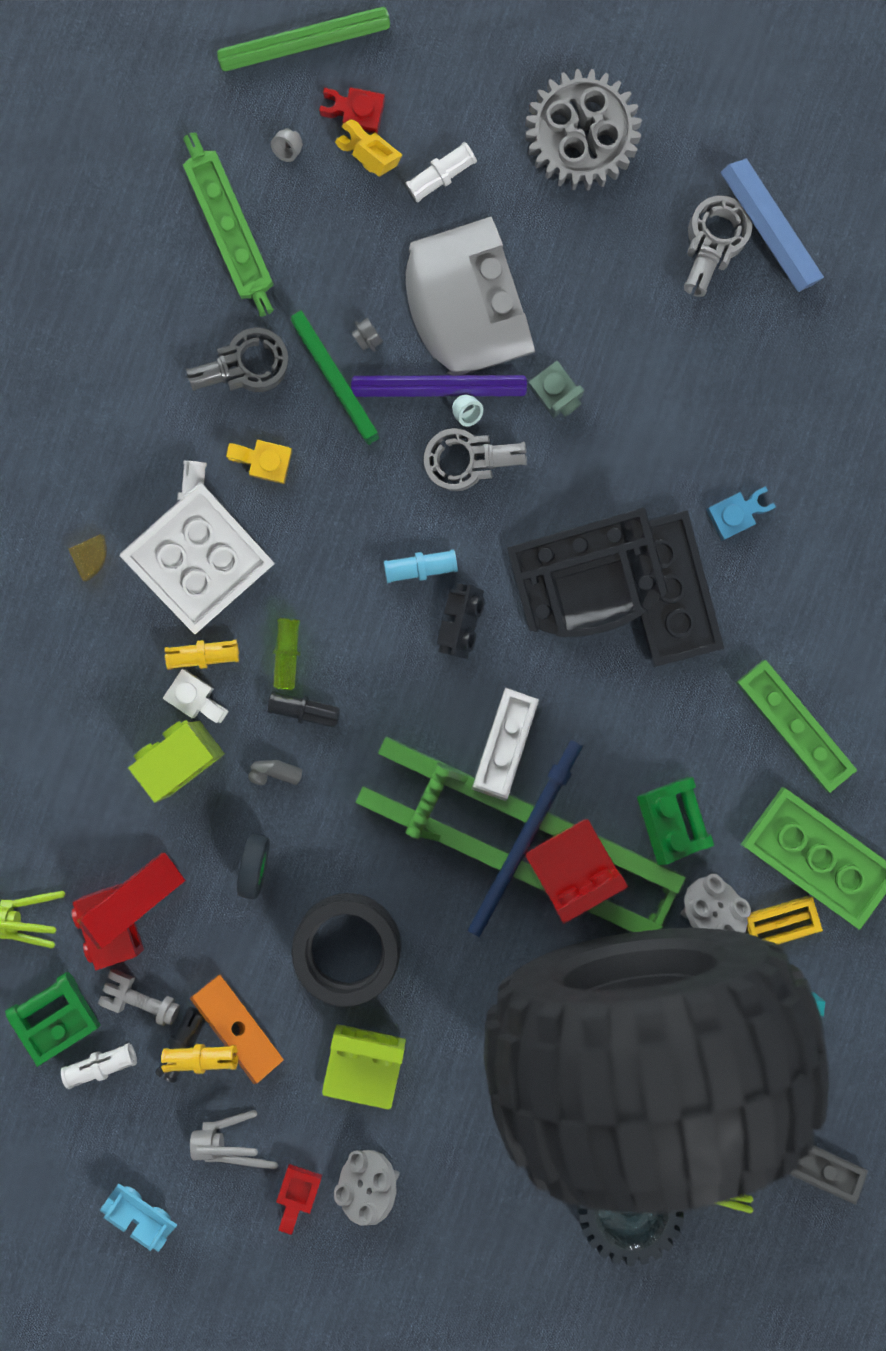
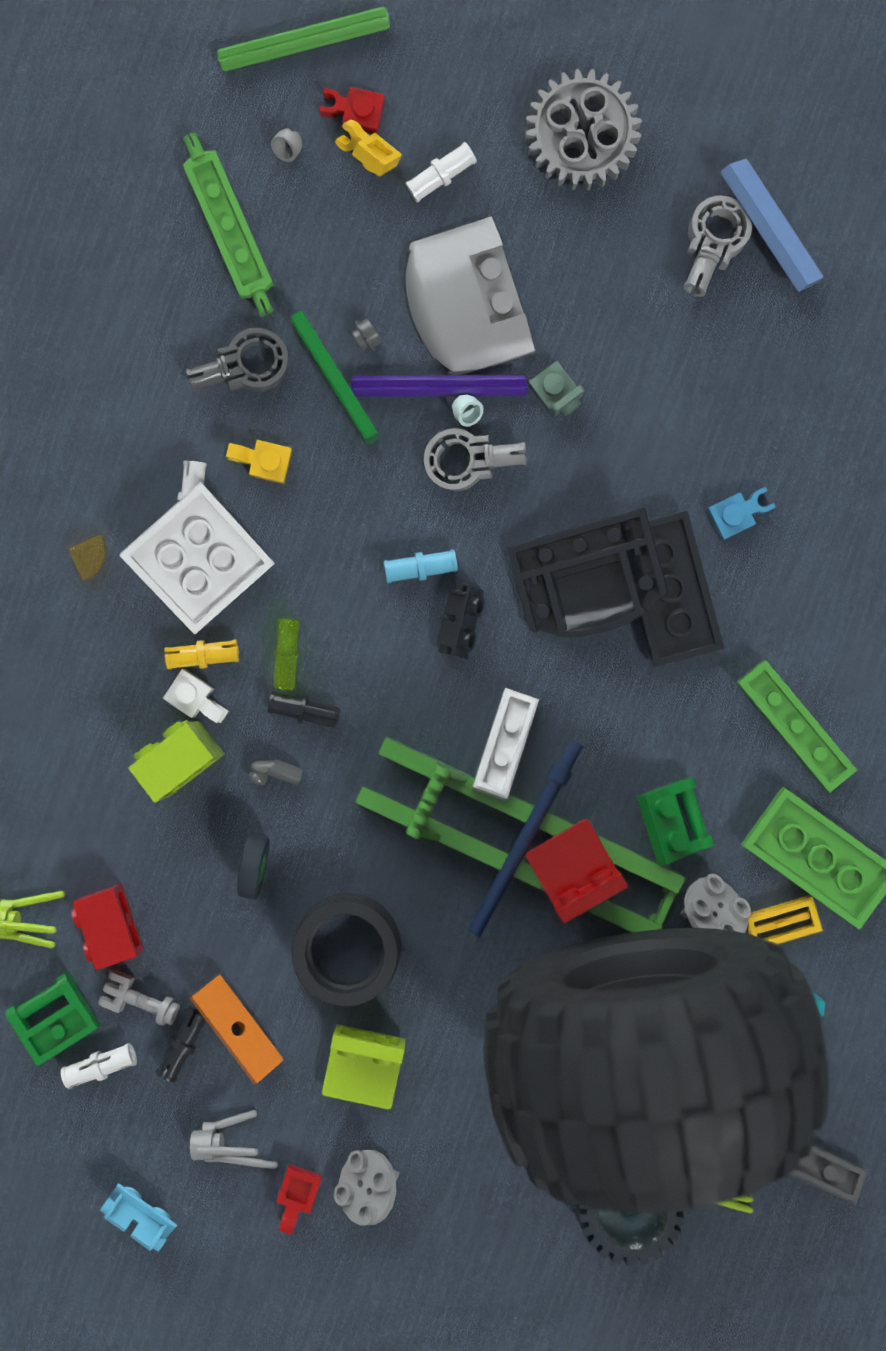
(131, 900): red tile -> none
(199, 1058): yellow pin -> none

